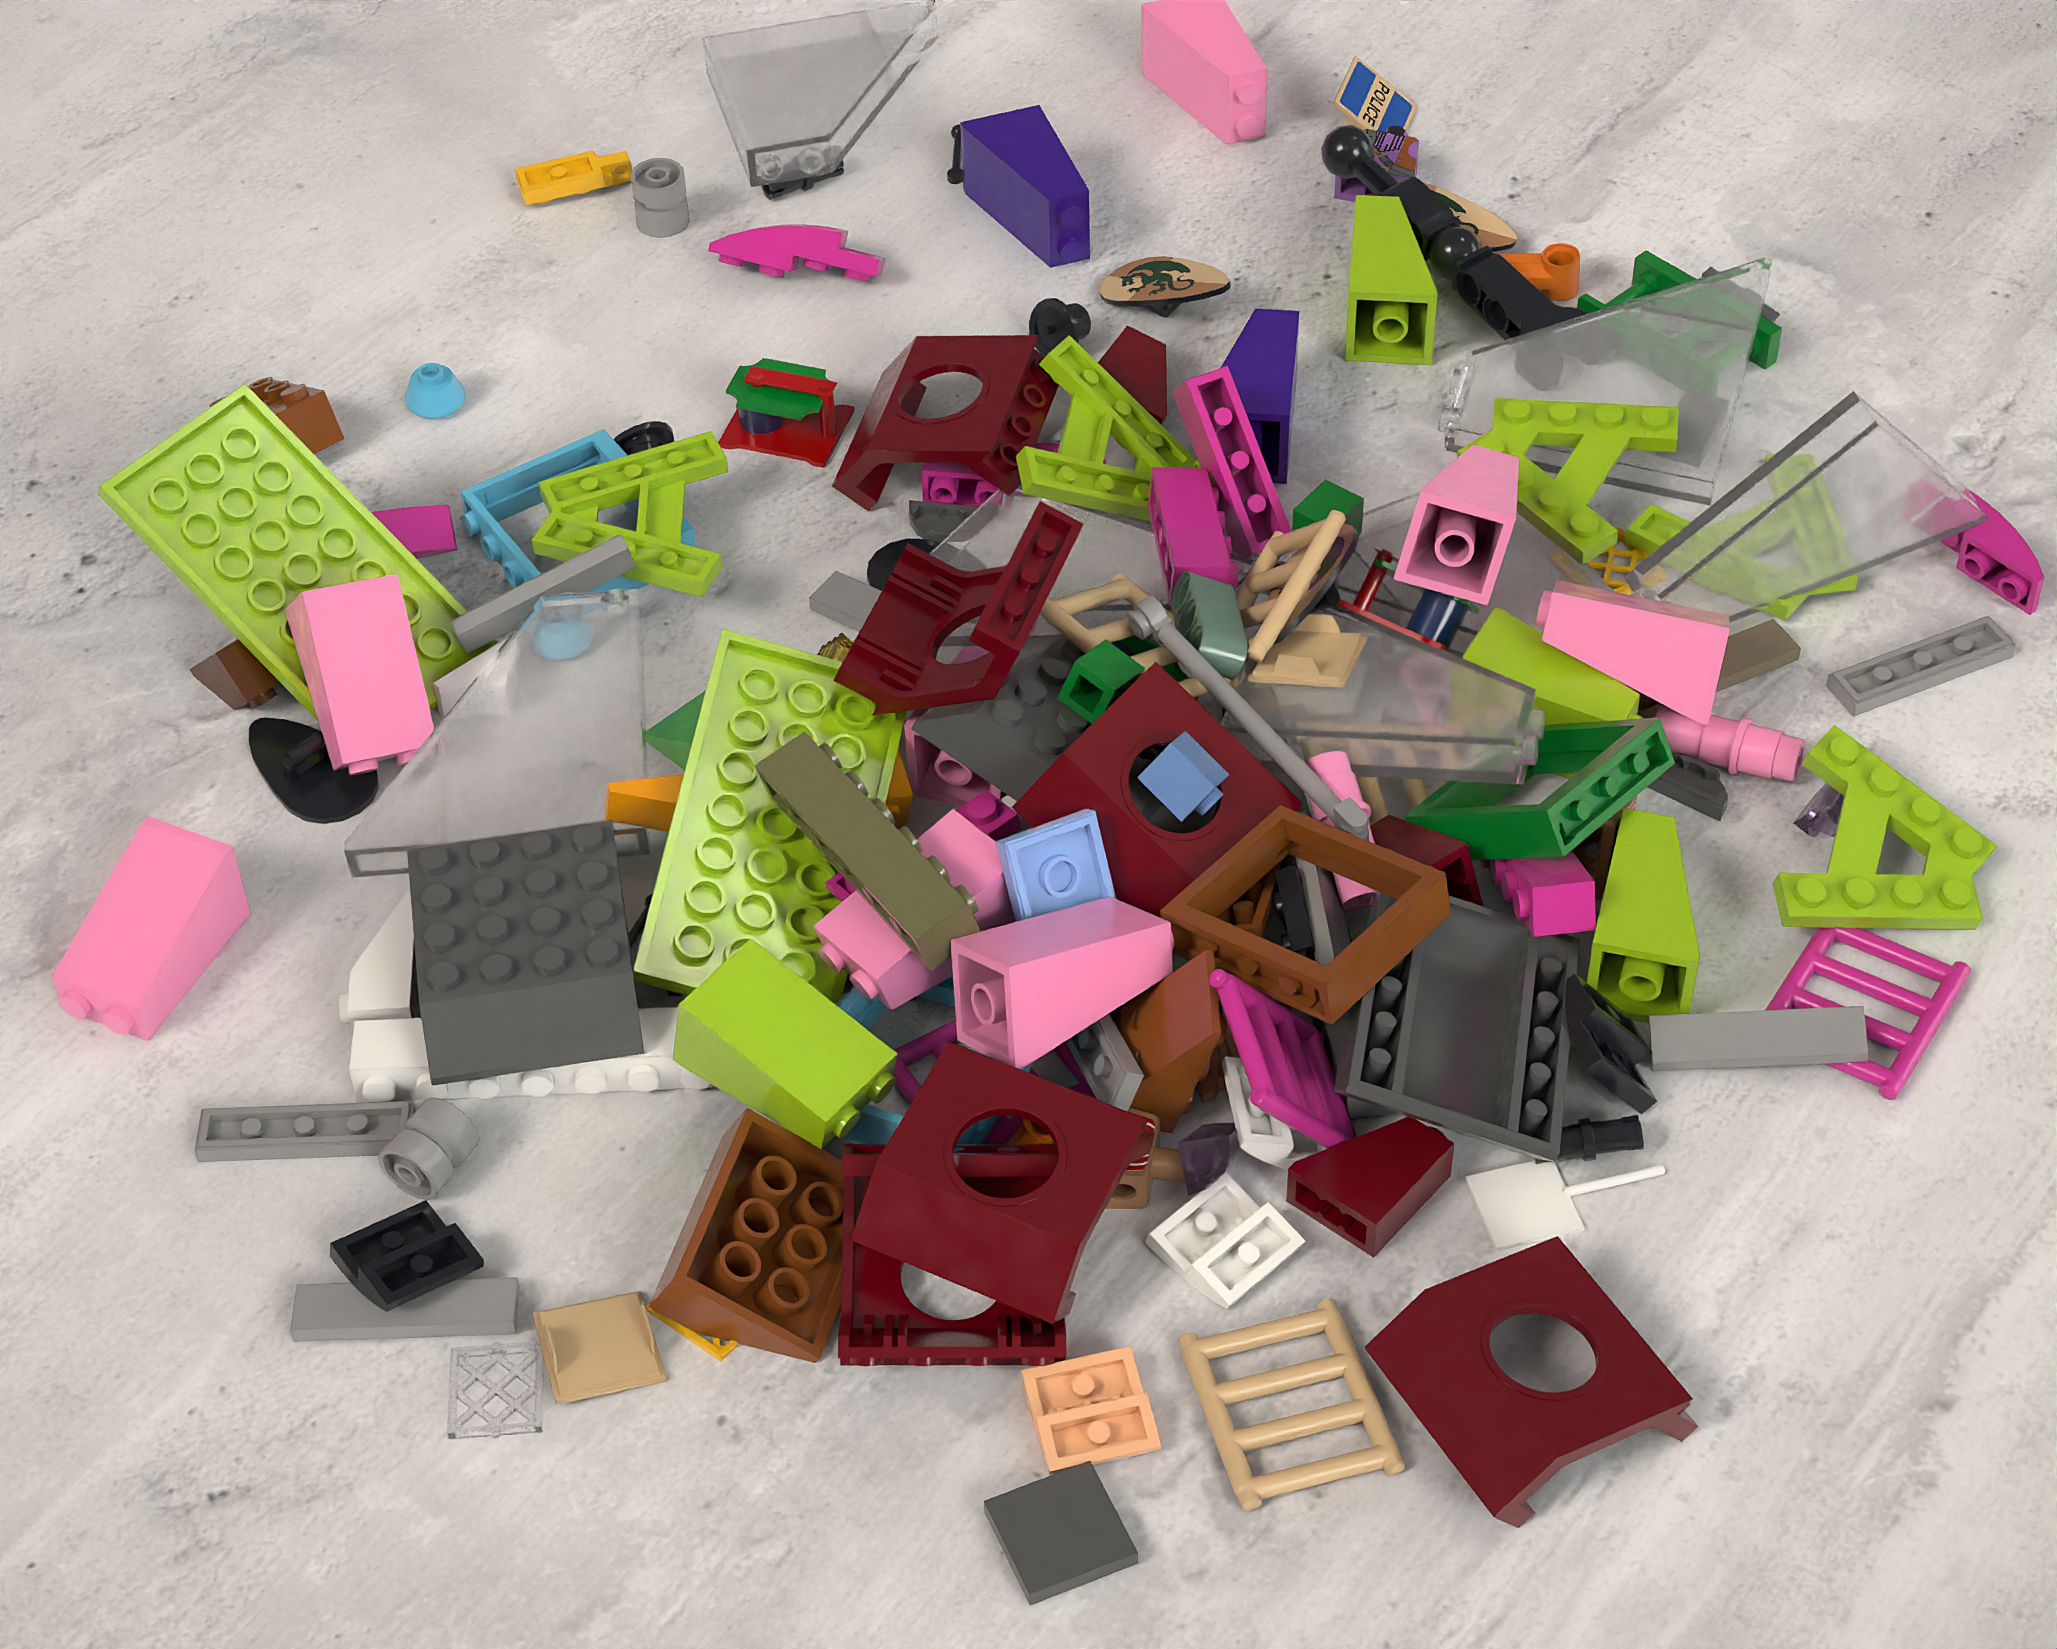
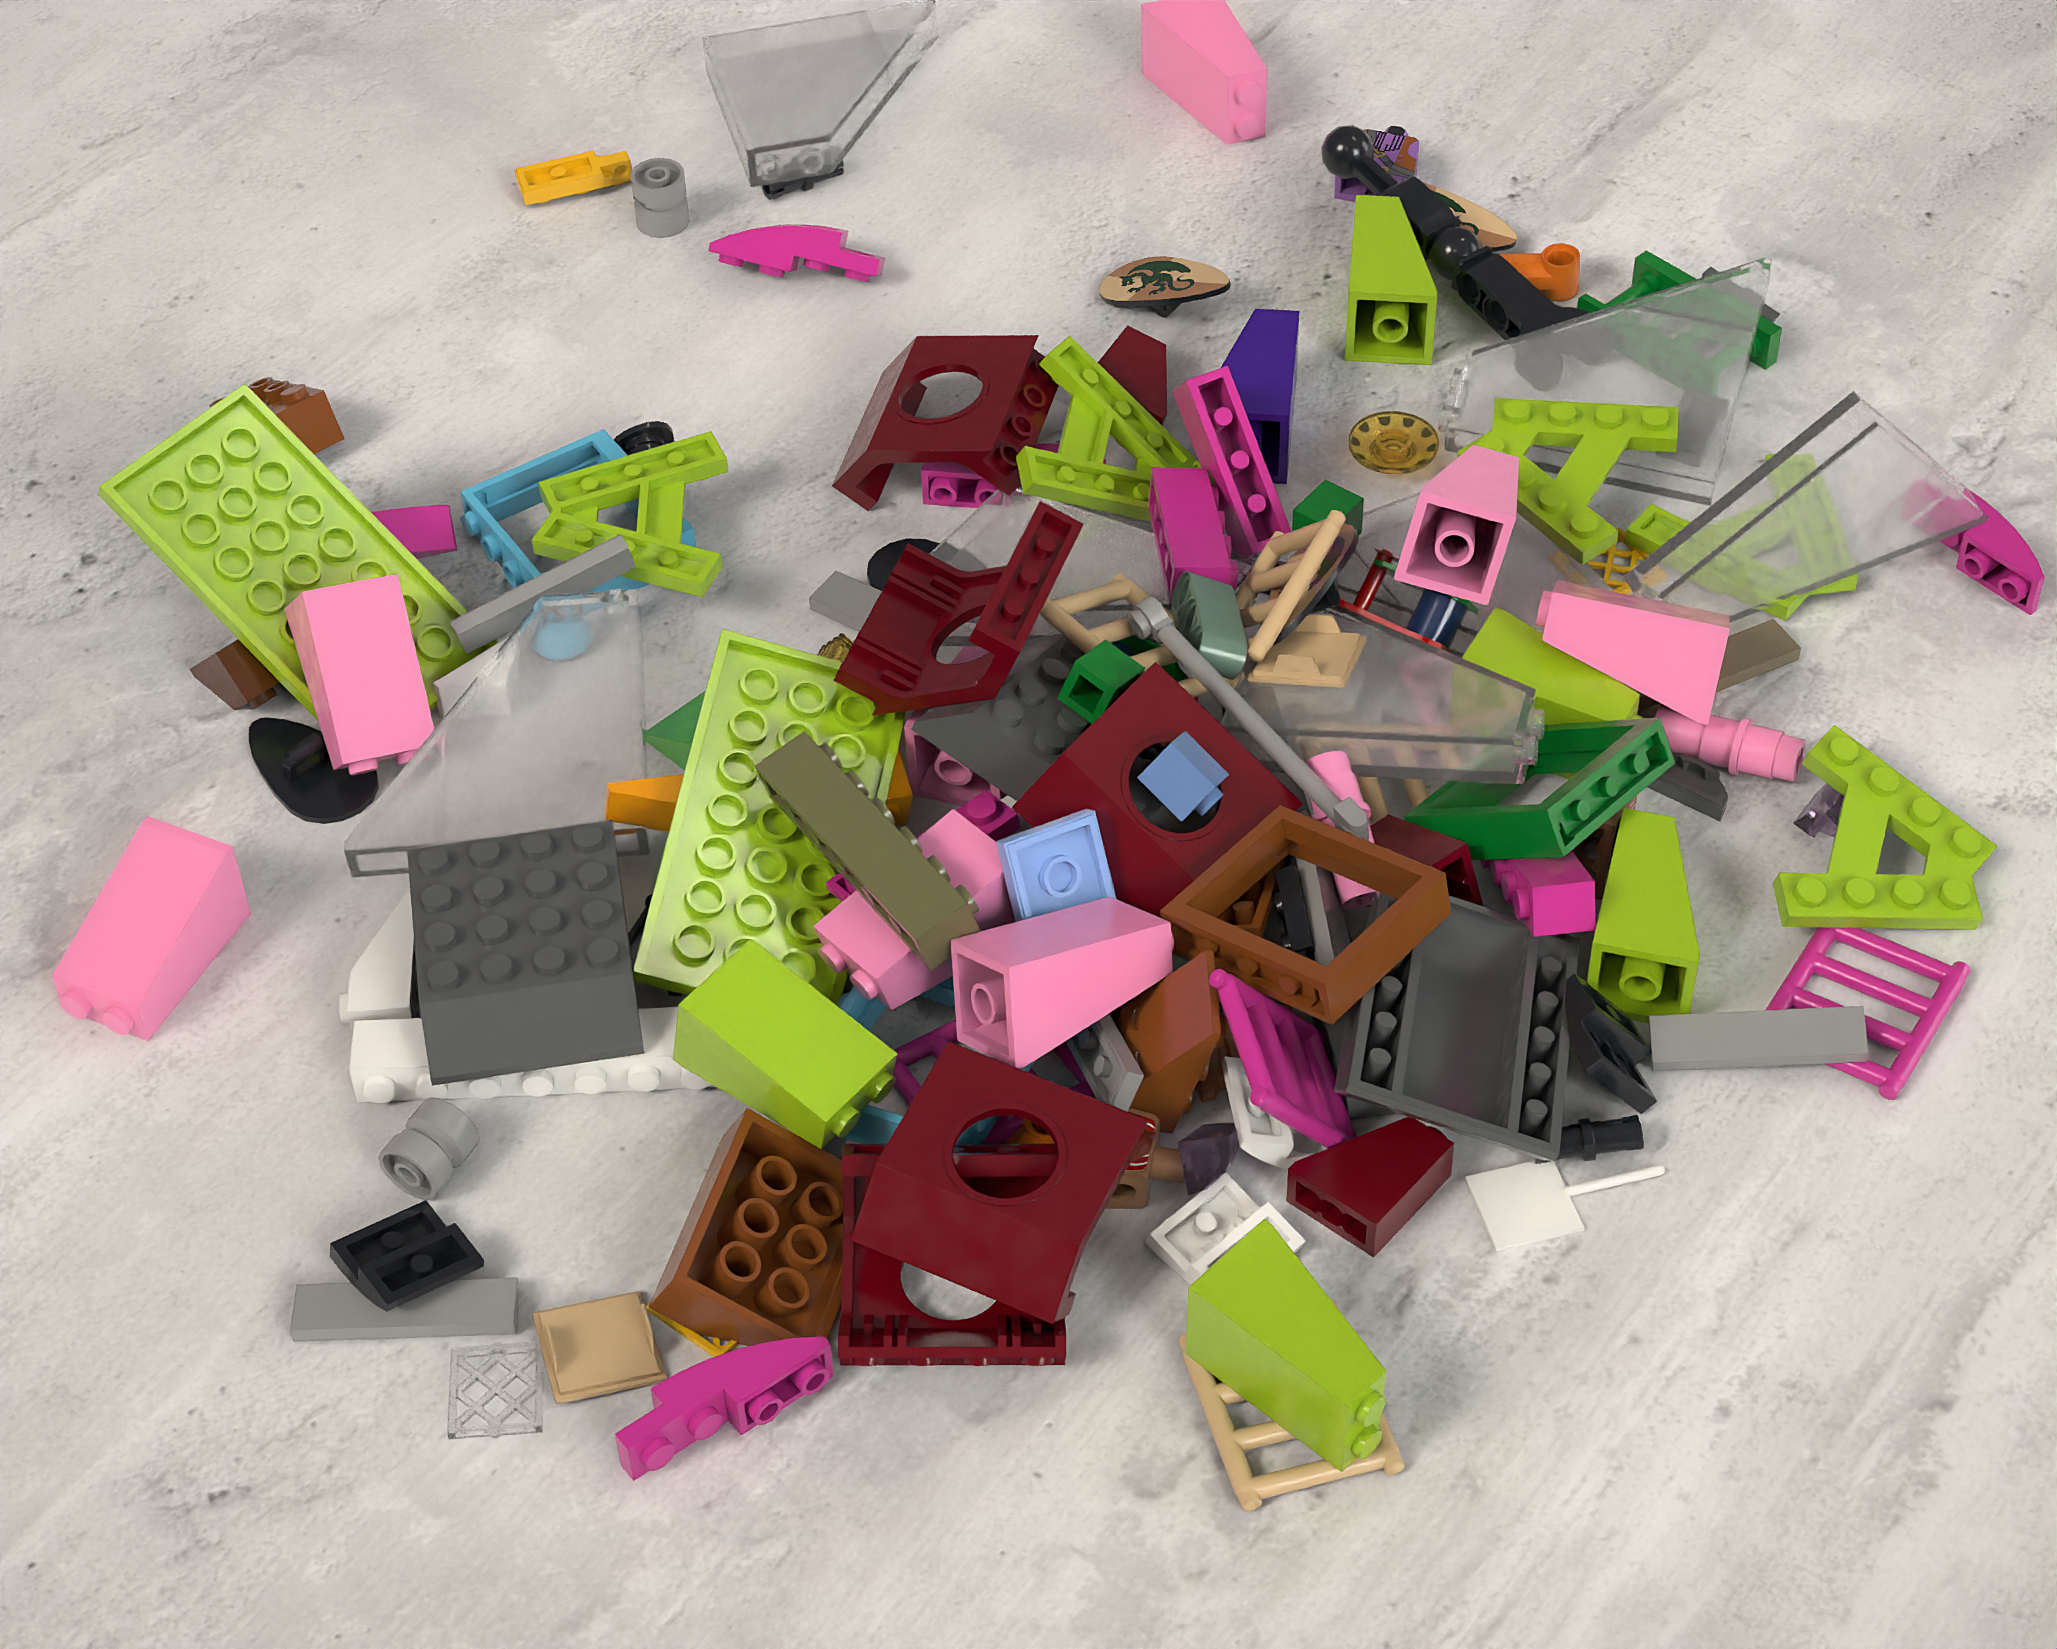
(299, 1131): light grey tile -> none
(434, 392): medium azure cone -> none
(736, 1387): none -> dark pink slope
(785, 412): piece -> none
(937, 520): dark grey tile -> none
(955, 174): black hinge -> none
(1027, 183): dark purple slope -> none
(1056, 321): black piece -> none
(1060, 1532): dark grey tile -> none
(1090, 1410): light nougat slope -> none
(1287, 1348): none -> lime slope
(1371, 100): piece -> none
(1393, 442): none -> clear yellow dish
(1497, 1430): dark red panel -> none
(1920, 666): light grey tile -> none

